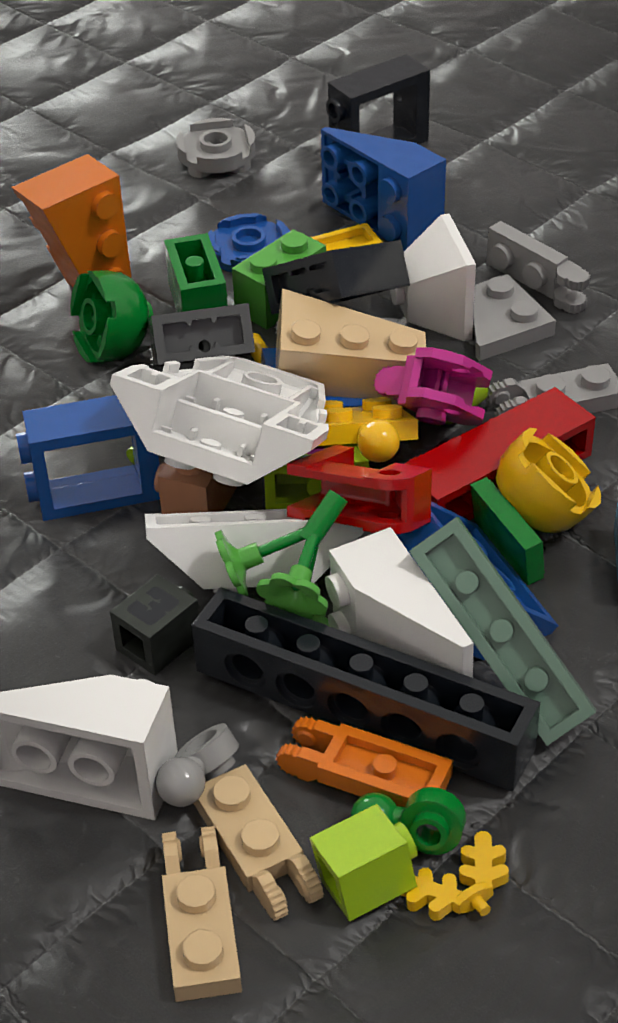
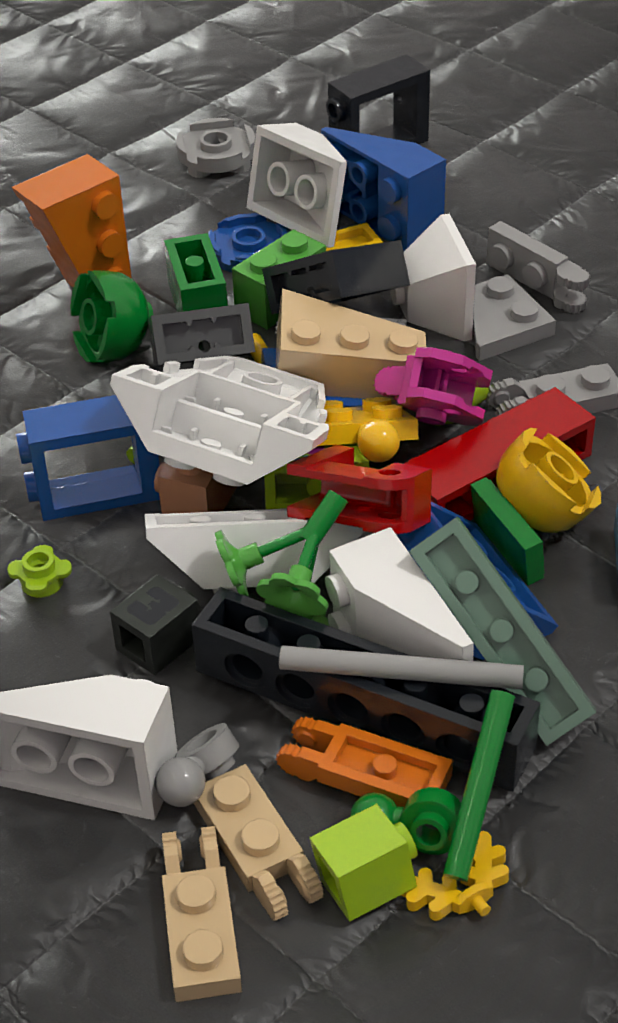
(40, 571): none -> lime plate
(297, 180): none -> white slope
(401, 667): none -> light grey bar
(479, 785): none -> green bar

